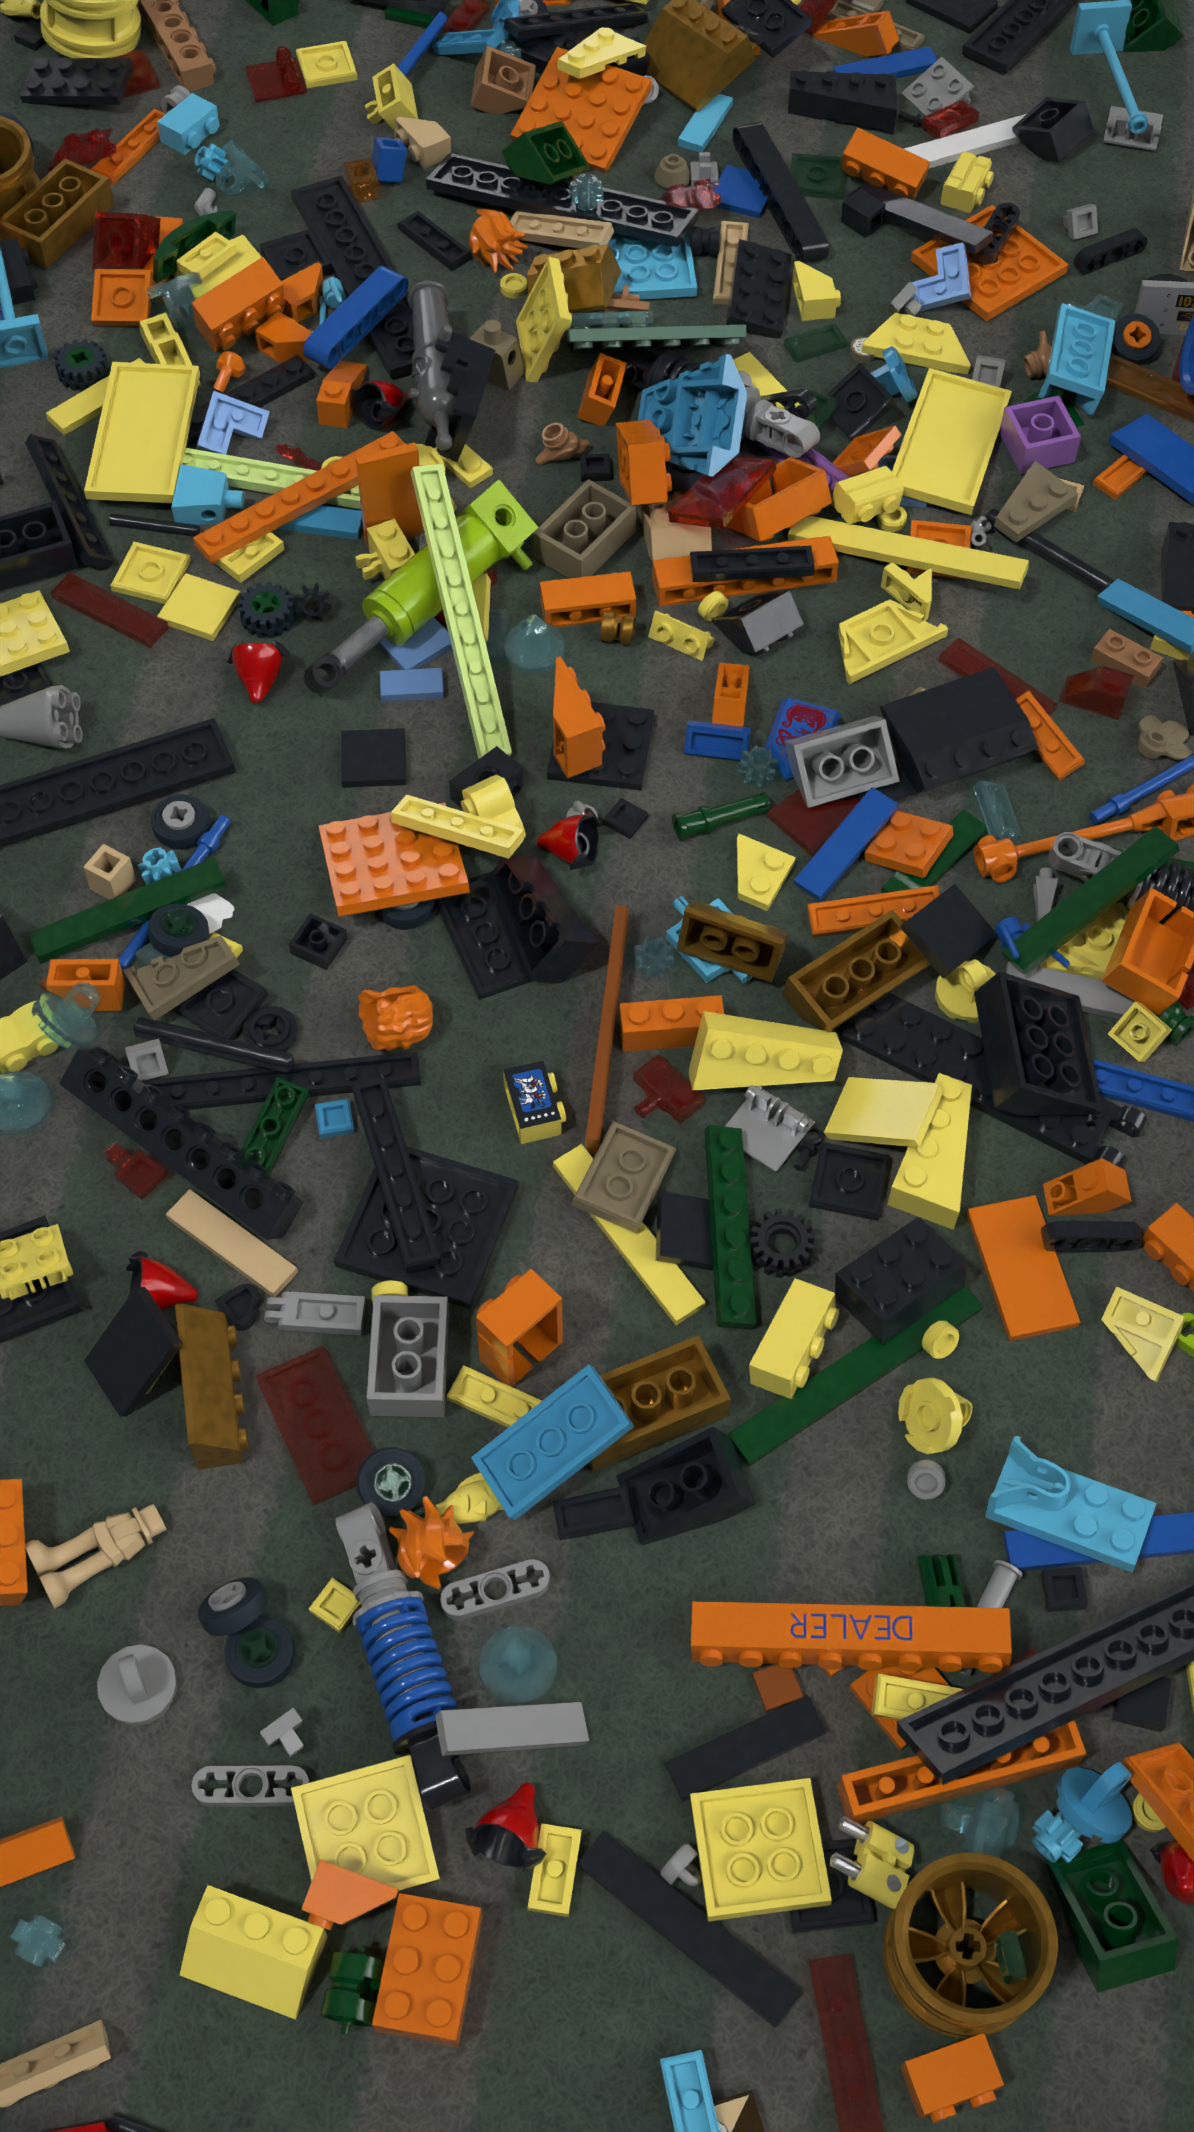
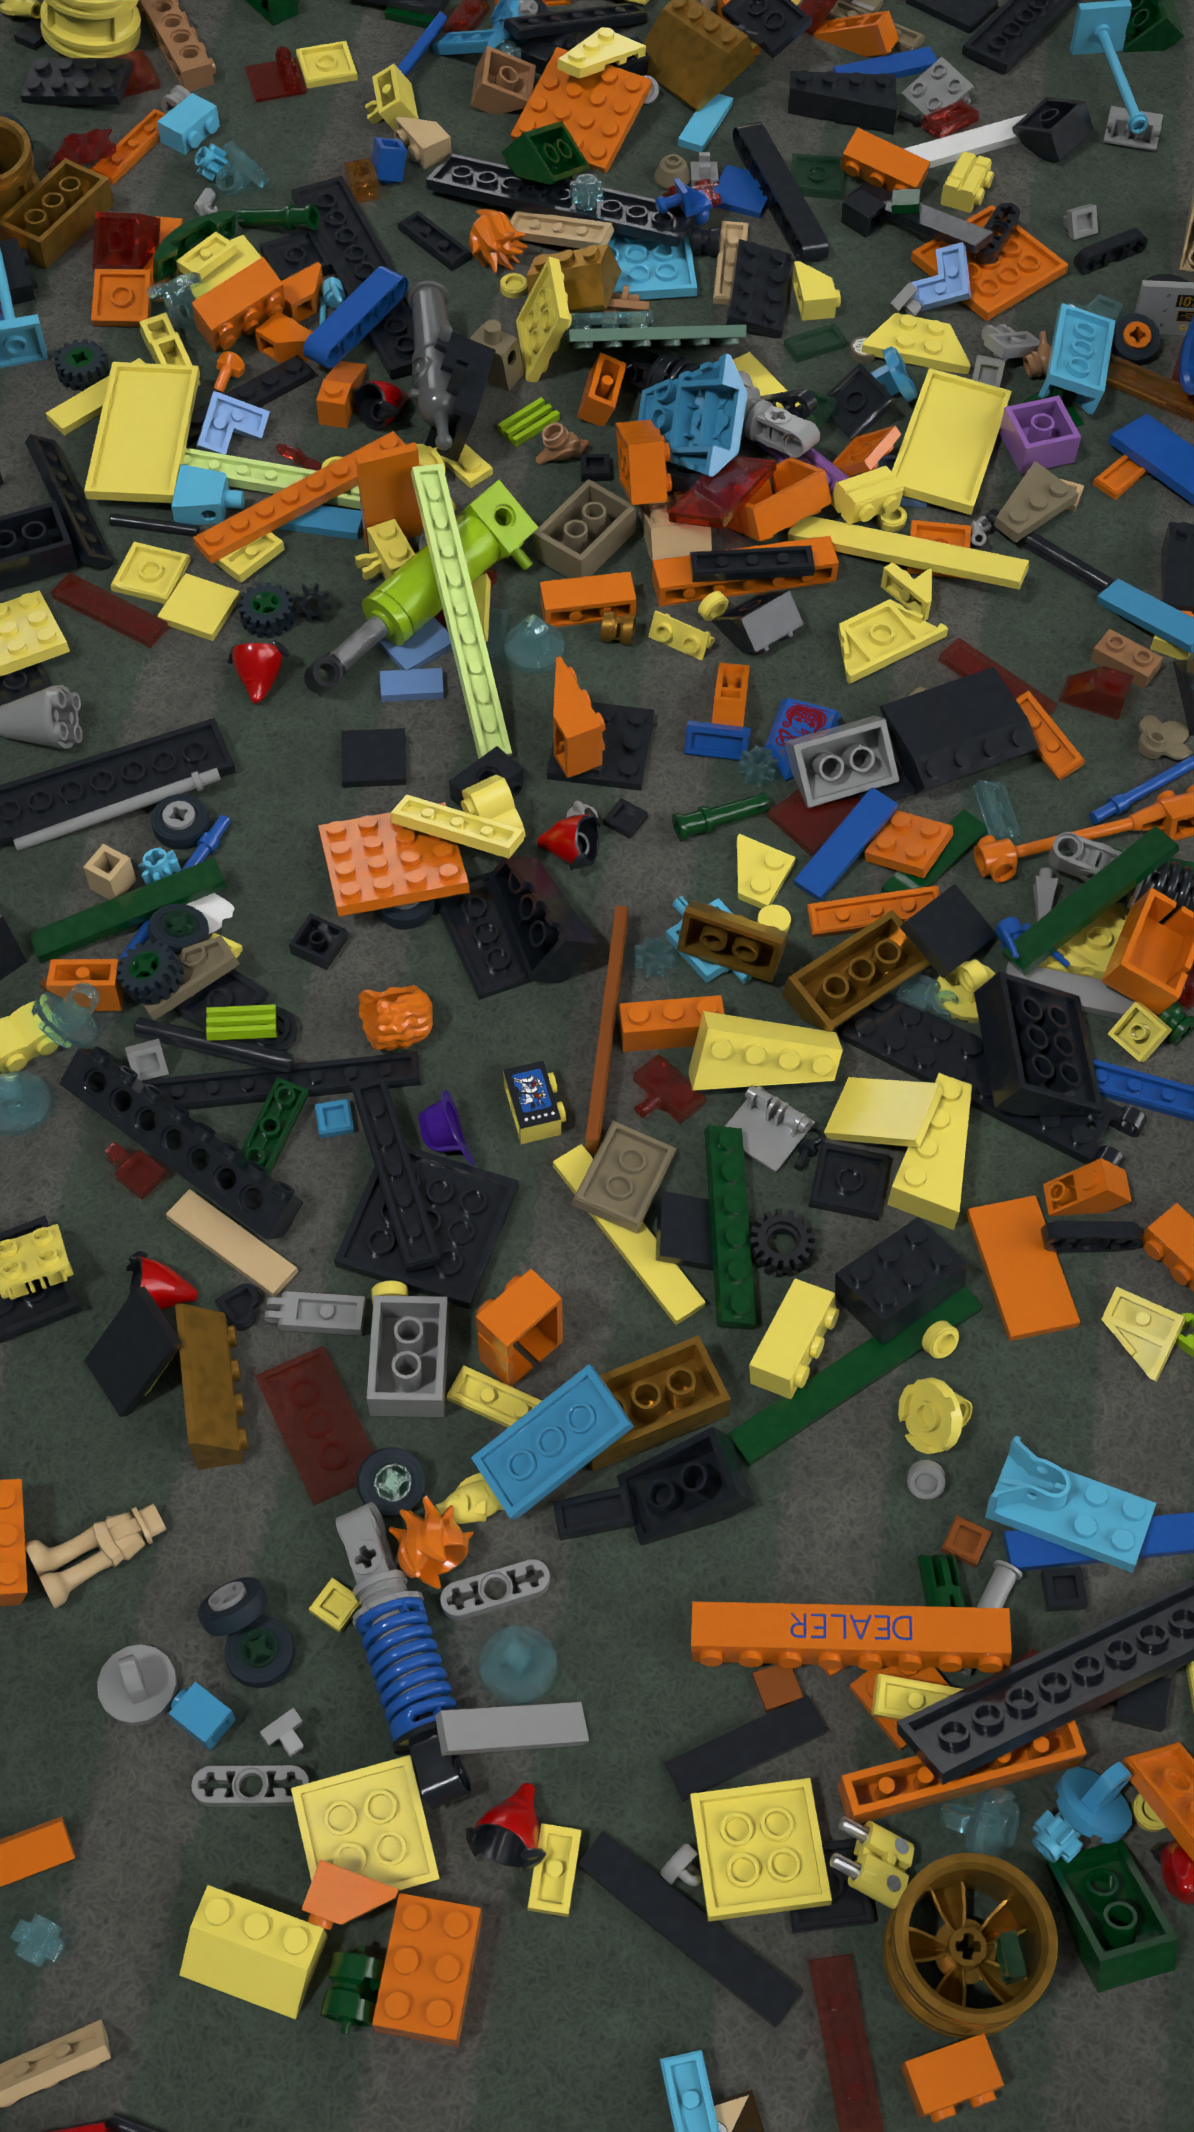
(150, 972): none -> black wheel
(196, 781): none -> light grey bar
(201, 1715): none -> dark azure brick
(241, 1022): none -> lime tile
(289, 217): none -> dark green pin
(442, 1127): none -> dark purple piece
(524, 419): none -> lime tile
(690, 201): none -> blue piece
(775, 916): none -> light yellow tile
(906, 201): none -> tile
(924, 993): none -> clear light blue plate
(966, 1541): none -> dark orange tile
(1007, 343): none -> light grey hinge

